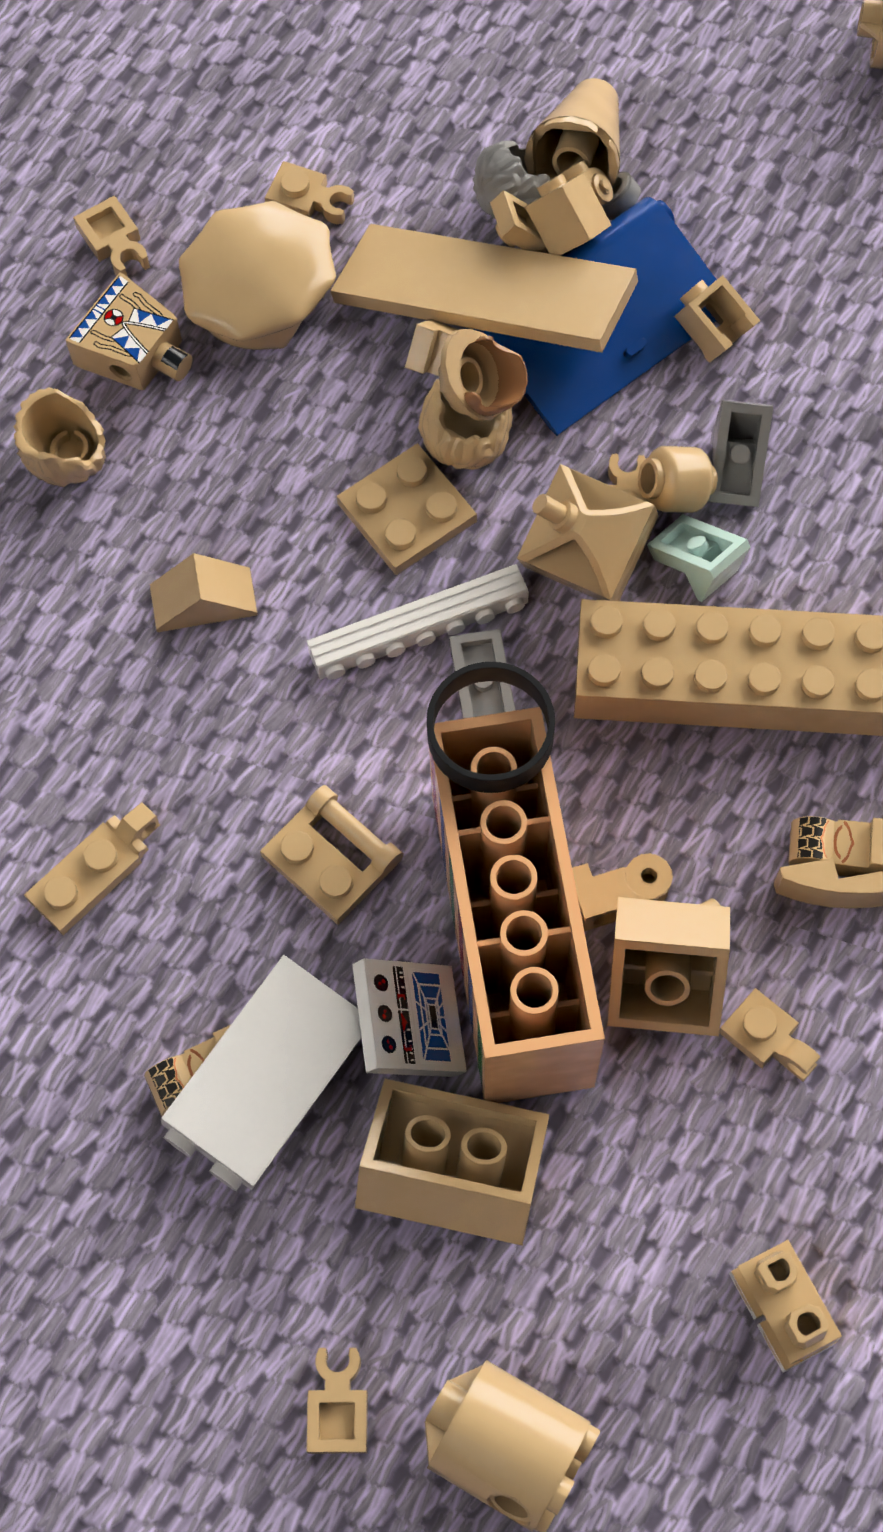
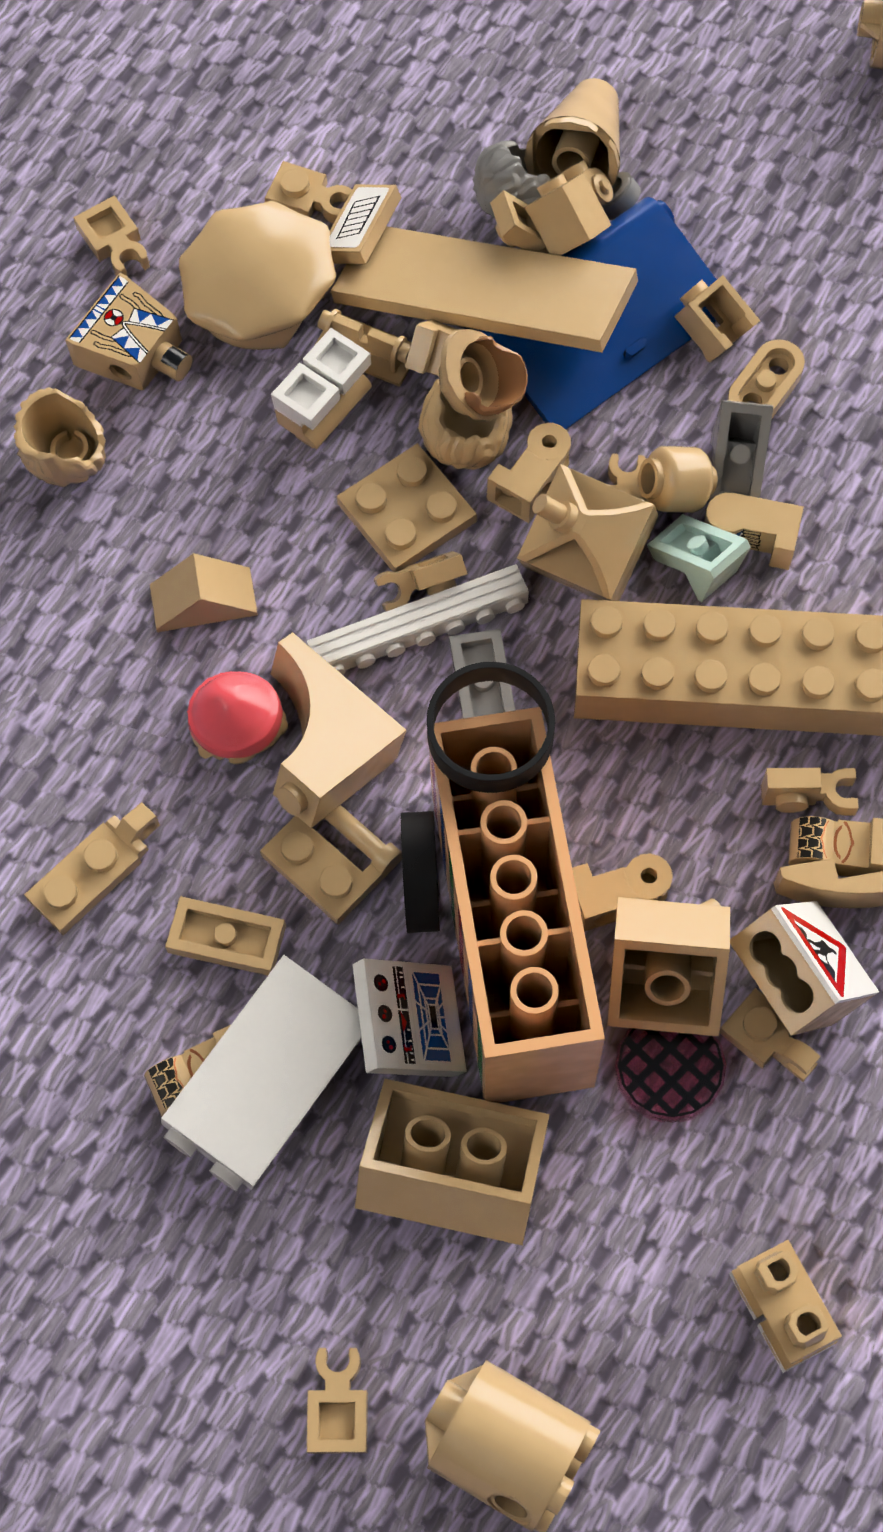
(225, 936): none -> tan plate
(235, 716): none -> coral hair
(322, 388): none -> white hips
(342, 730): none -> arch
(362, 222): none -> tile
(387, 350): none -> tan hinge
(419, 872): none -> black tyre
(431, 574): none -> tan plate
(532, 473): none -> tan leg
(669, 1073): none -> tile
(763, 386): none -> tan plate
(765, 524): none -> tan leg
(798, 787): none -> tan plate
(803, 966): none -> piece

